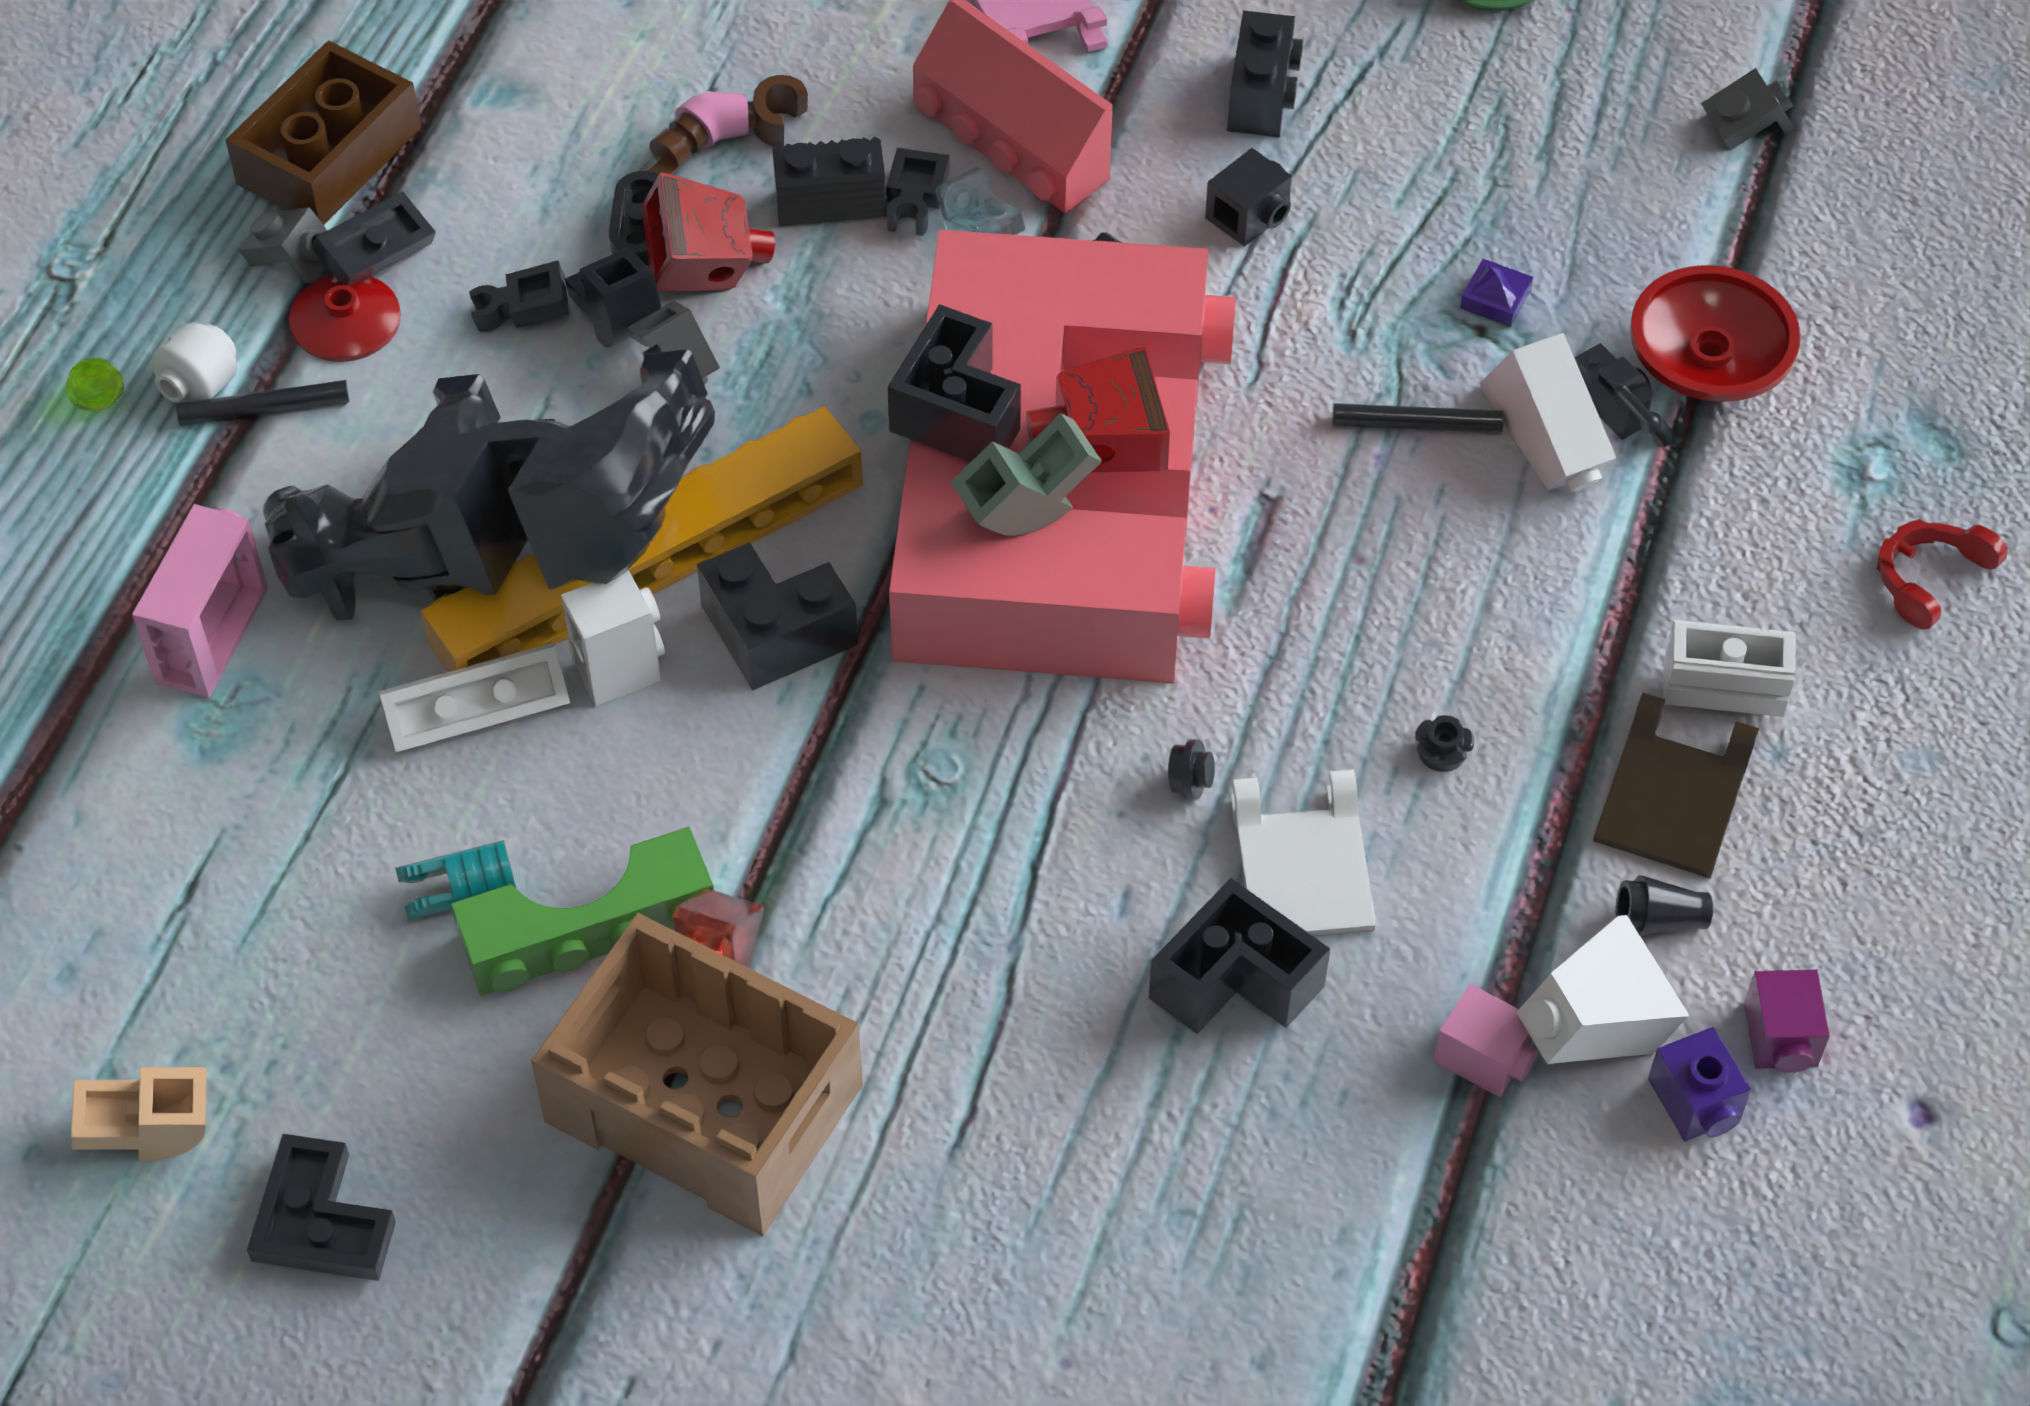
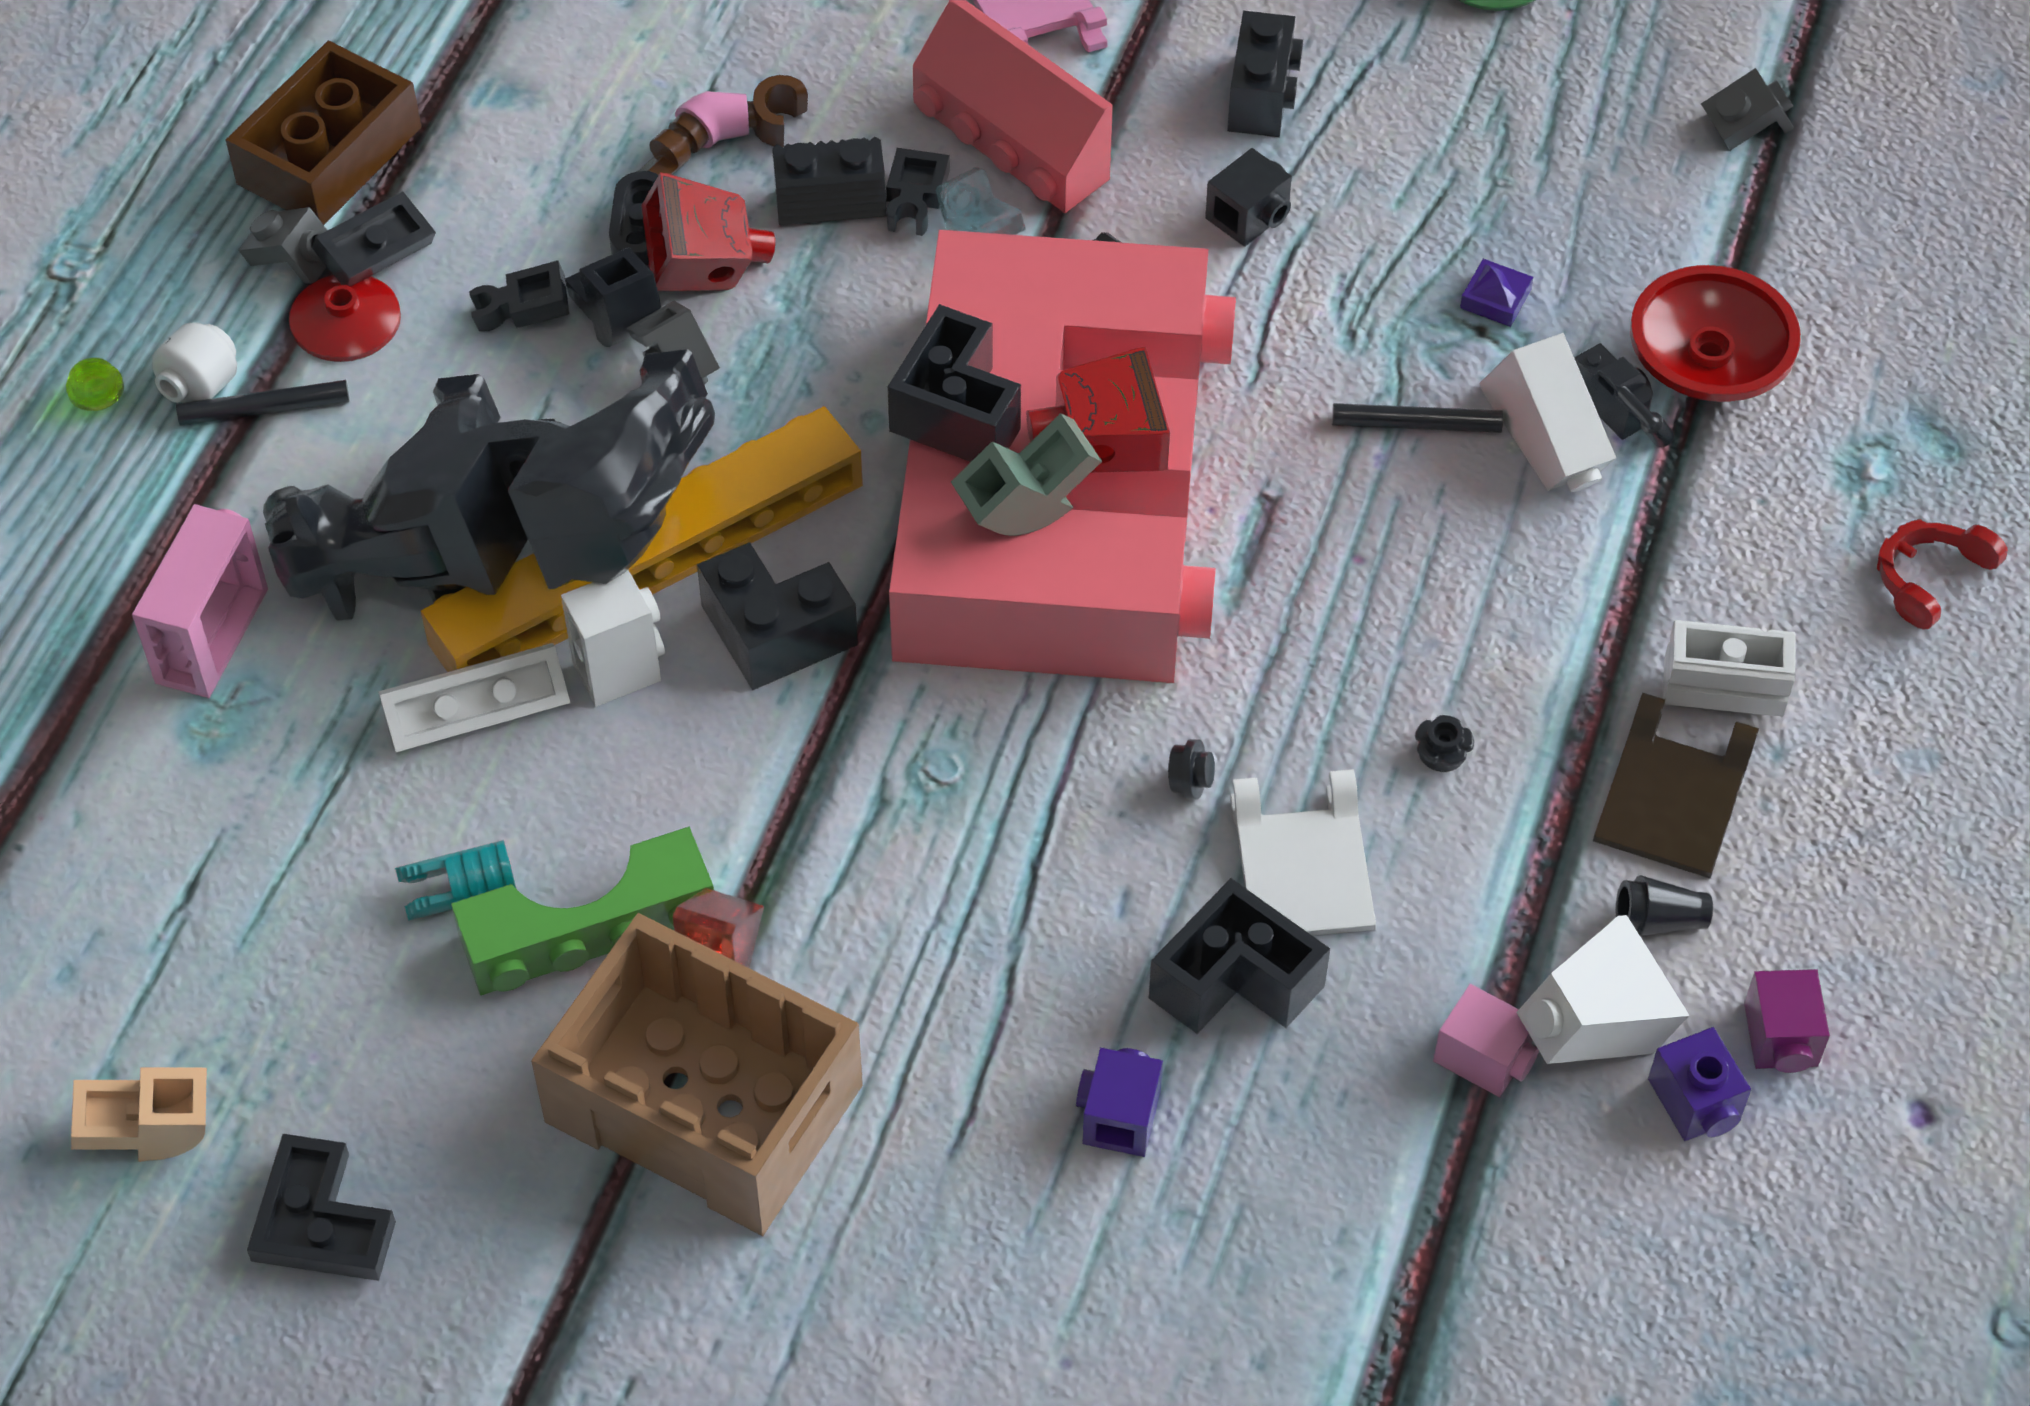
(1120, 1100): none -> dark purple brick

